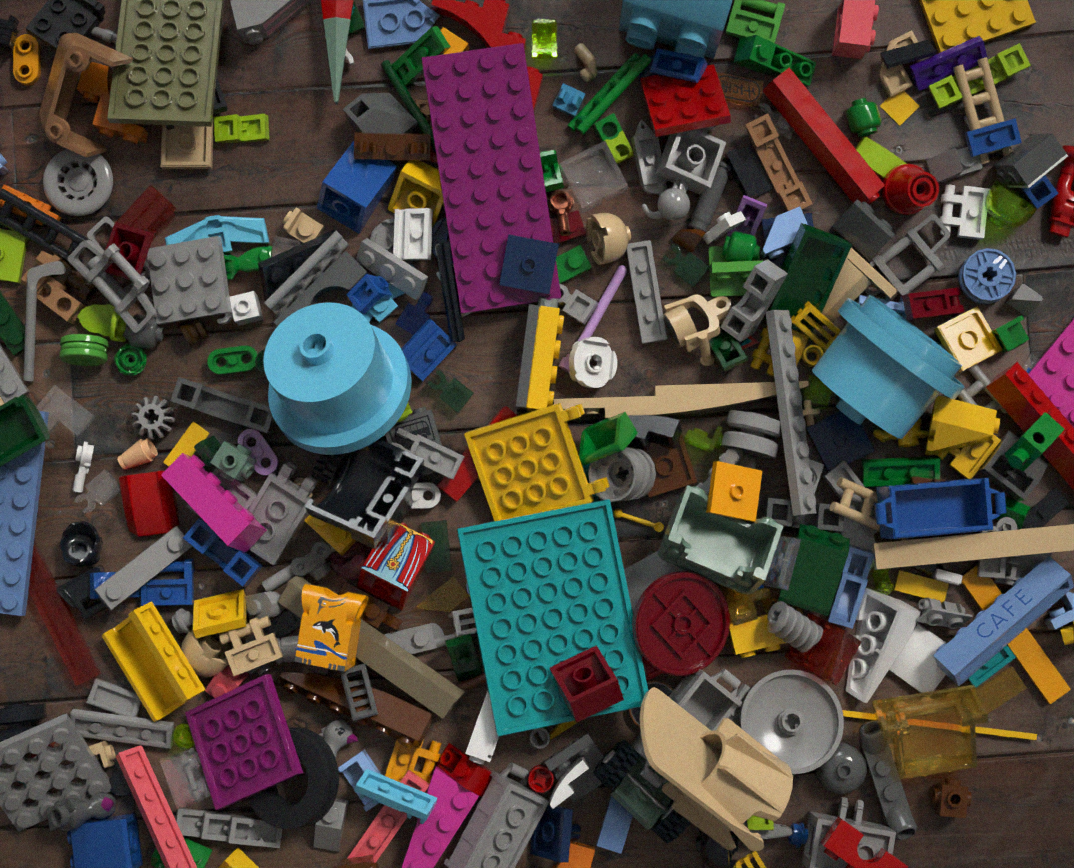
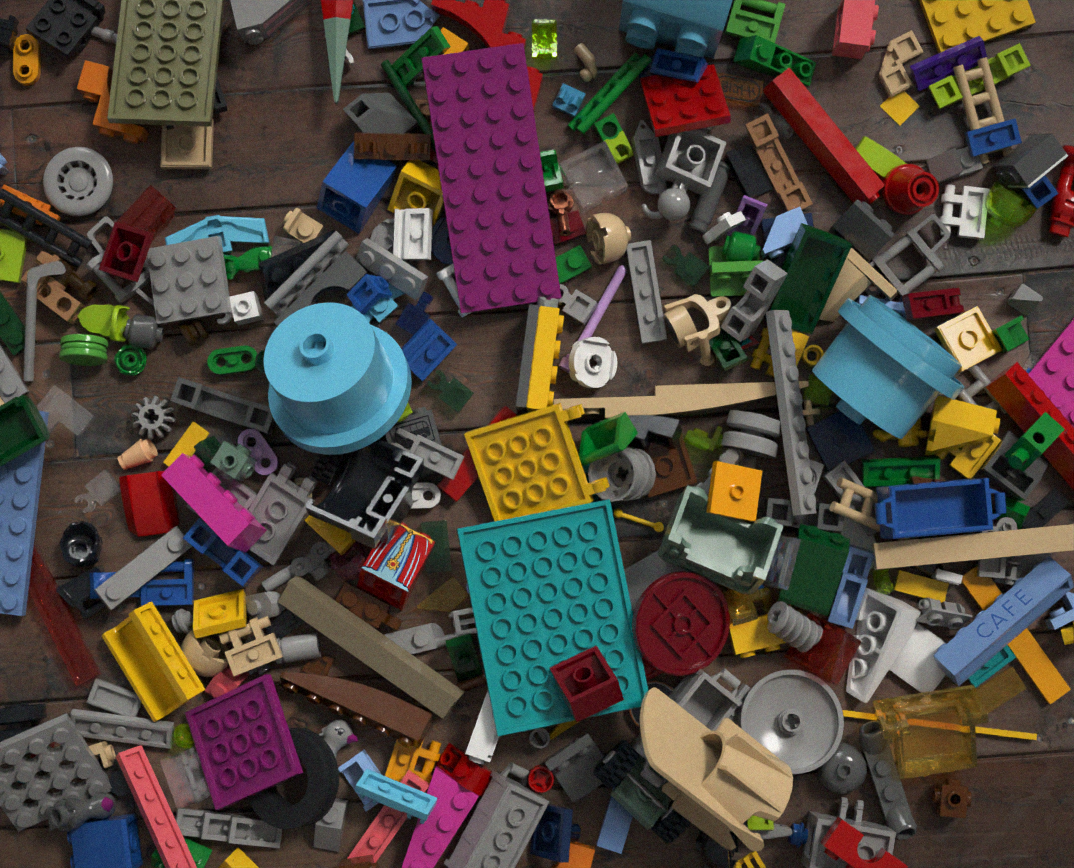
(71, 58): medium nougat windscreen -> none
(84, 455): white plate -> none
(140, 282): light grey bar -> none
(241, 128): lime slope -> none
(329, 628): light orange piece -> none
(353, 671): dark grey slope -> none
(450, 292): black axle -> none
(528, 264): dark blue plate -> none
(563, 787): white slope -> none
(688, 238): reddish brown tile -> none
(804, 314): yellow tile -> none
(863, 117): green head -> none
(907, 53): black piece -> none
(995, 264): medium blue wheel -> none

